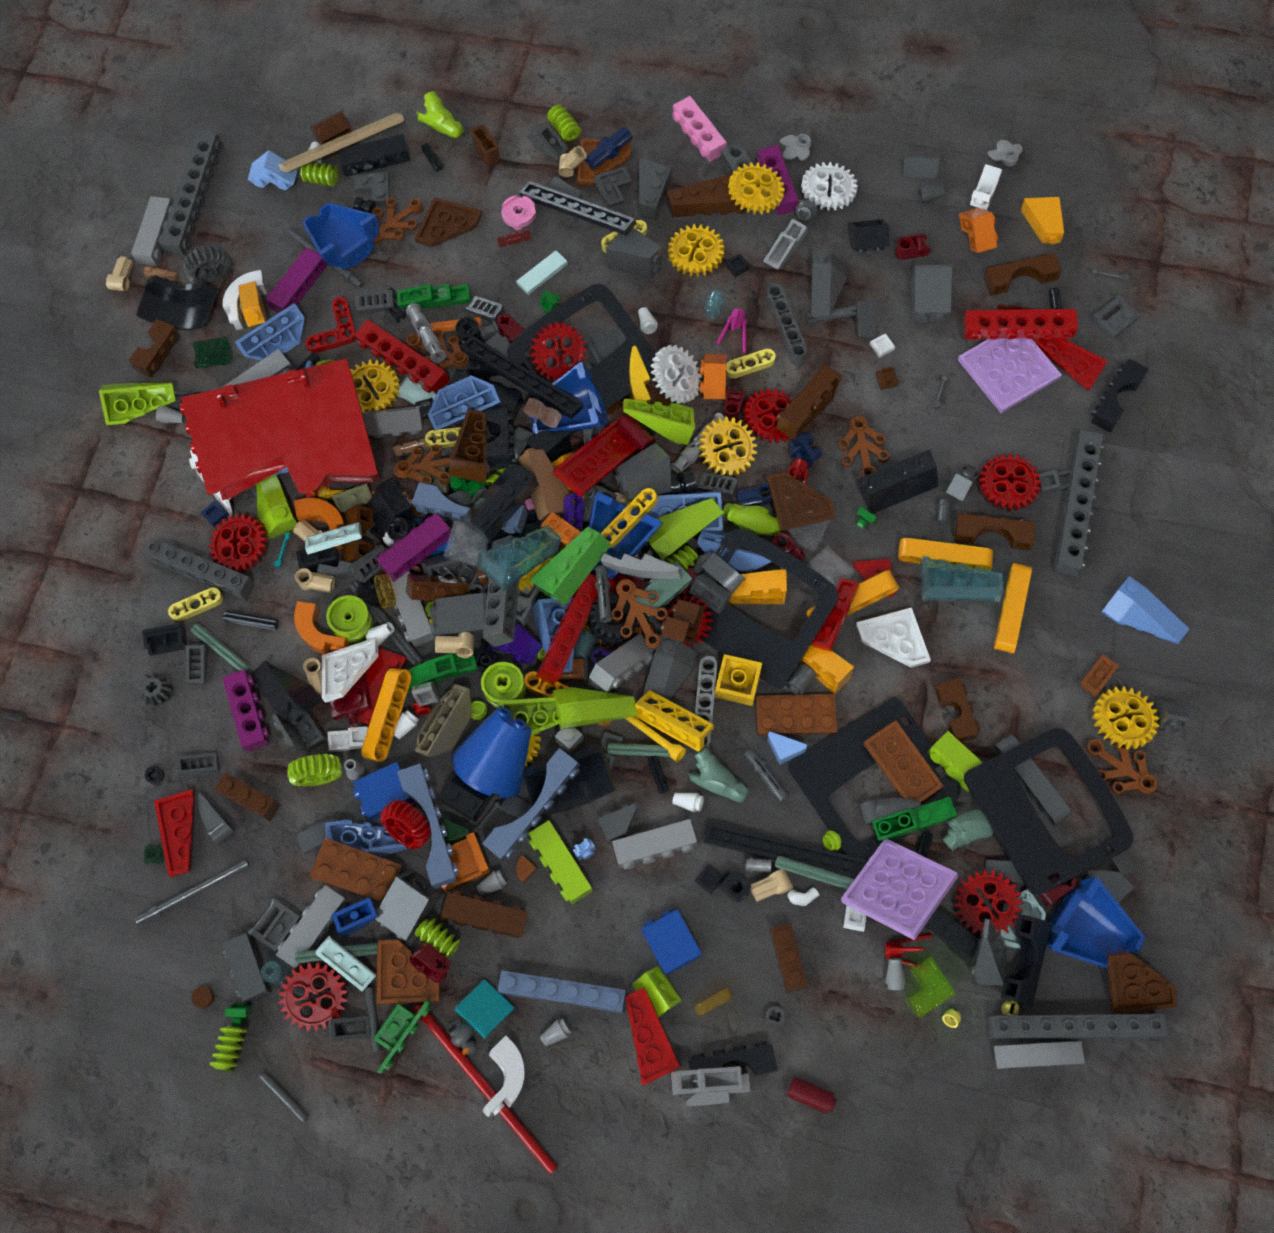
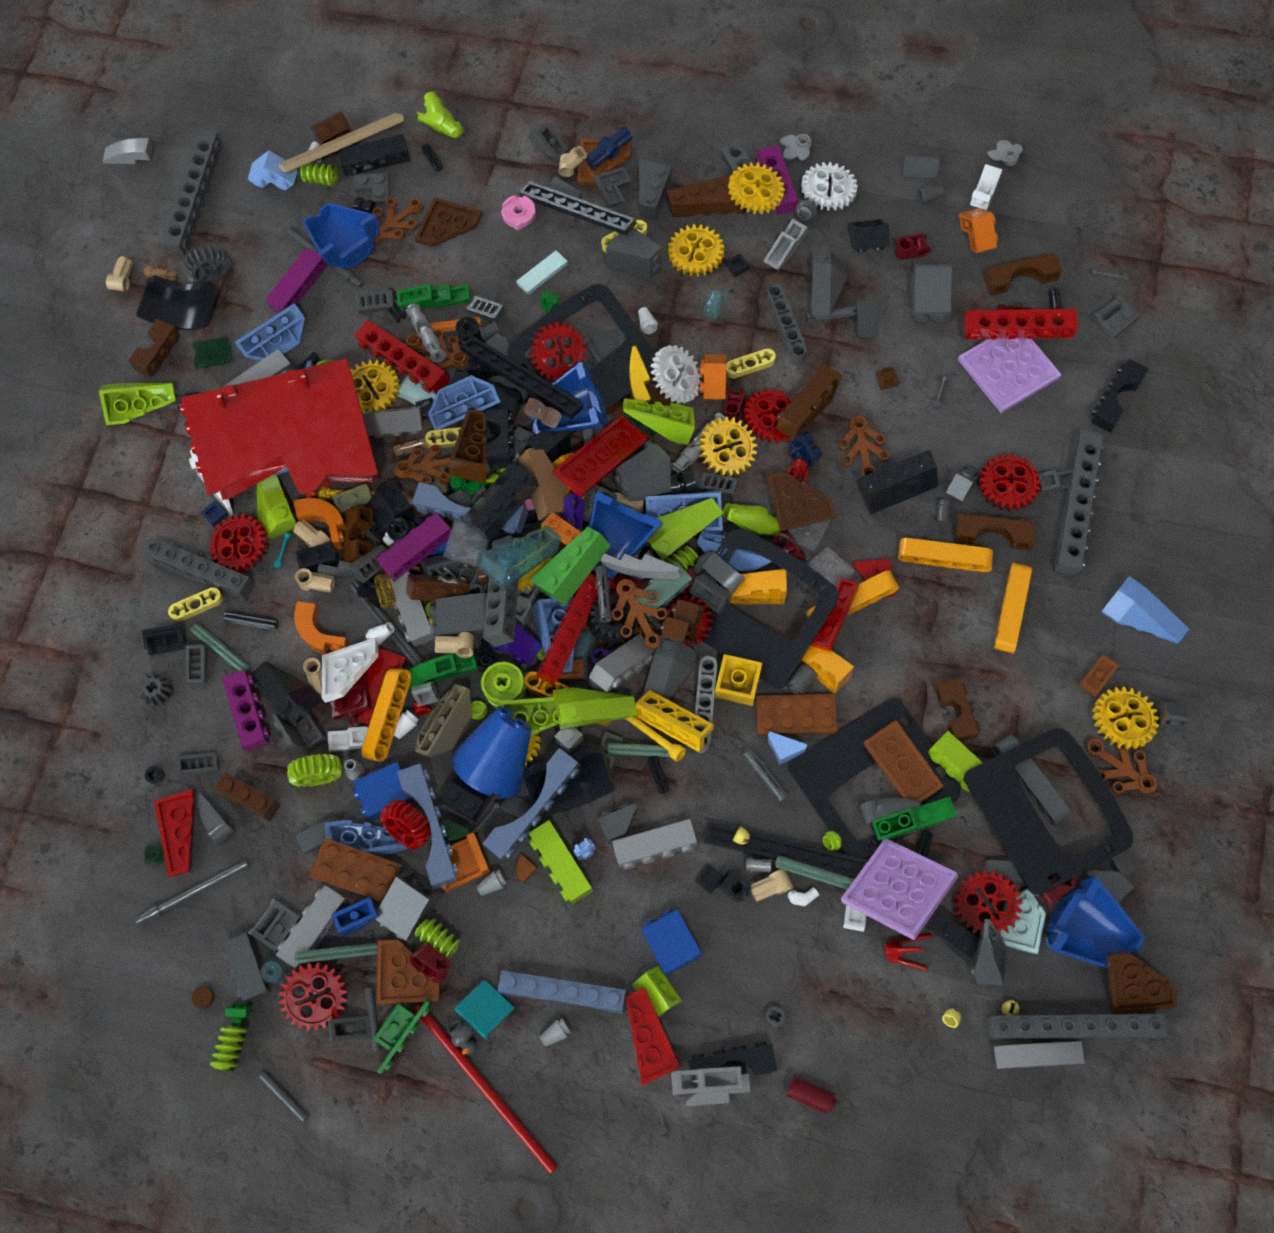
(128, 151): none -> light grey slope
(147, 246): light grey brick -> none
(168, 415): light grey cone -> none
(231, 299): white arch -> none
(252, 304): light orange slope -> none
(333, 538): light aqua tile -> none
(339, 333): red beam -> none
(345, 963): light aqua tile -> none
(349, 618): lime wheel -> none
(483, 914): reddish brown wedge -> none
(485, 145): reddish brown brick -> none
(509, 327): dark red piece -> none
(512, 1066): white arch -> none
(514, 238): clear red axle -> none
(563, 123): lime piece -> none
(631, 520): yellow beam -> none
(635, 432): dark red brick -> none
(689, 801): white cone -> none
(698, 128): bright pink brick -> none
(713, 1002): clear yellow beam -> none
(716, 777): sand green animal -> none
(736, 320): dark pink plant -> none
(741, 836): none -> light yellow hinge
(753, 496): dark blue piece -> none
(788, 958): reddish brown brick -> none
(866, 517): green tile -> none
(882, 345): white tile -> none
(895, 975): light grey cone -> none
(896, 637): white plate -> none
(933, 990): clear neon green brick -> none
(958, 583): clear light blue wedge -> none
(967, 828): sand green animal -> none
(1033, 939): black arch -> none
(1044, 218): light orange slope -> none
(1073, 359): red wing -> none

